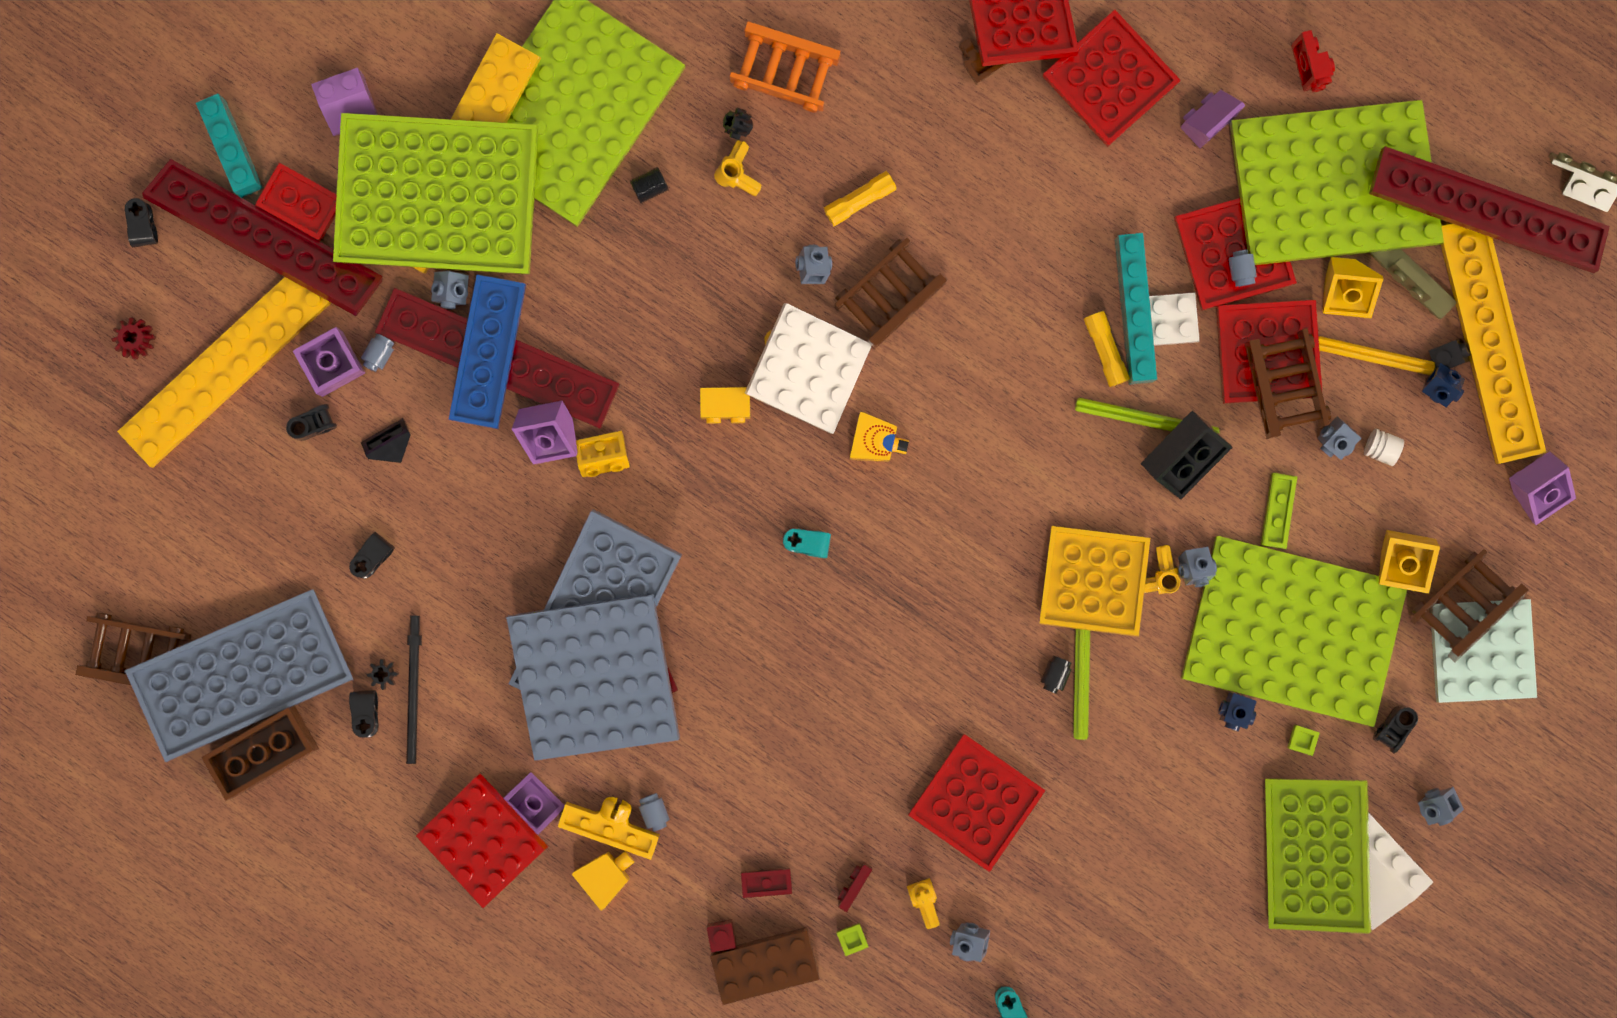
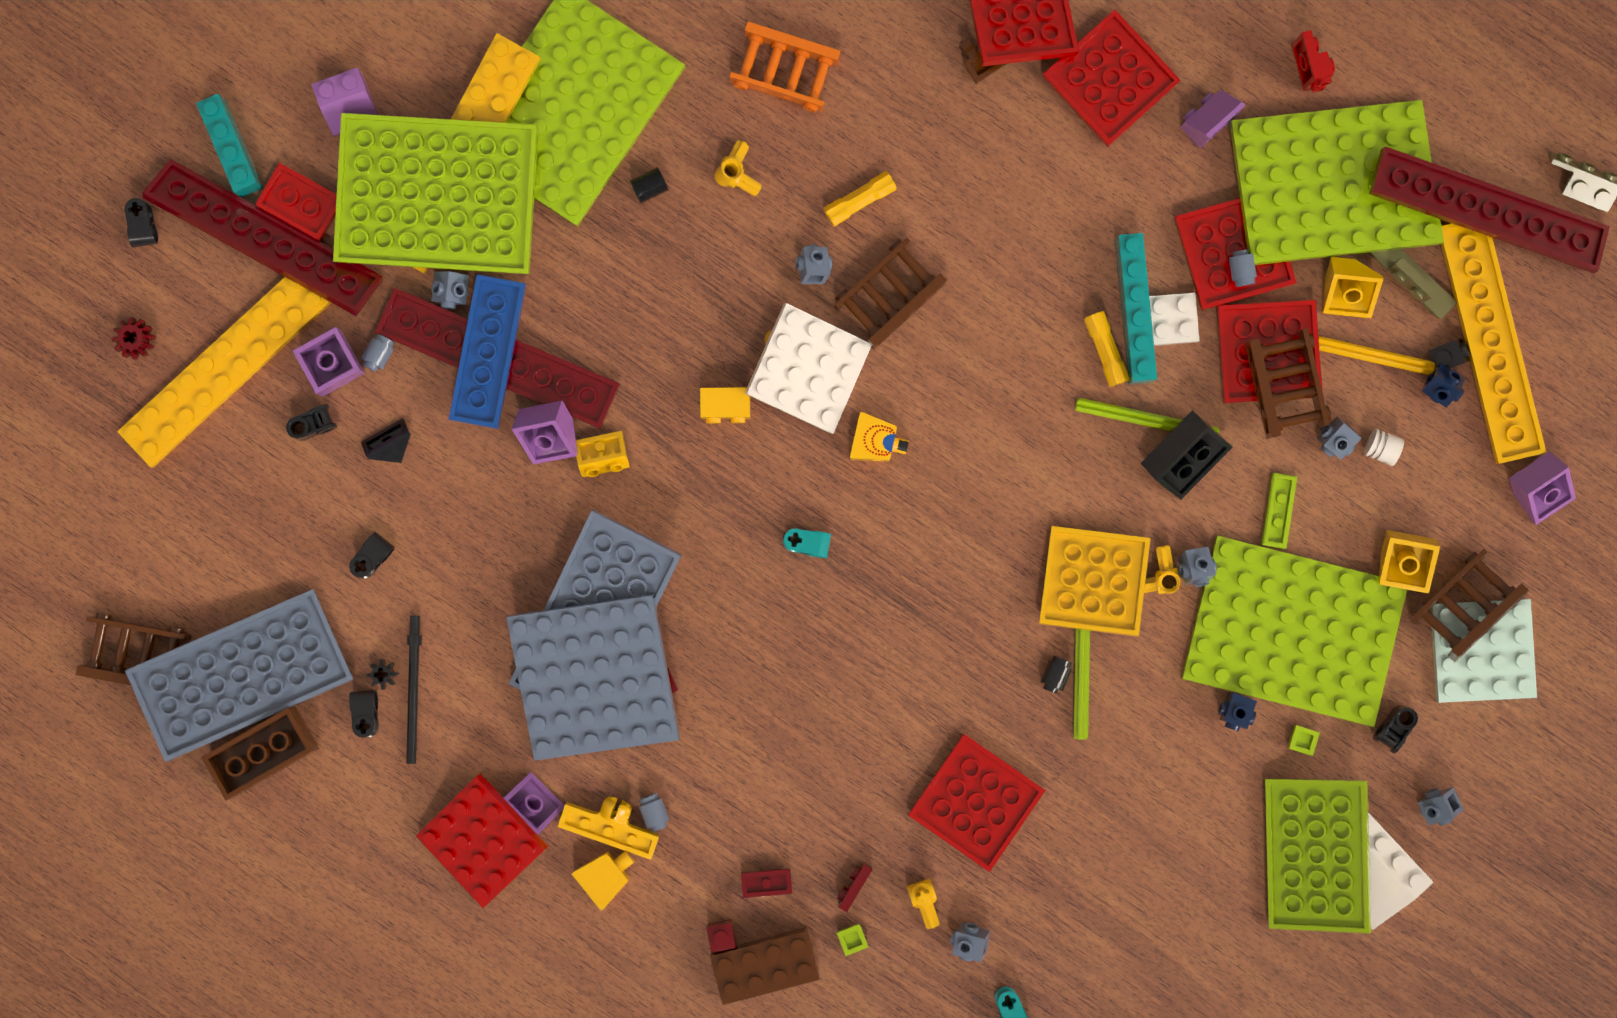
(738, 123): black gear -> none

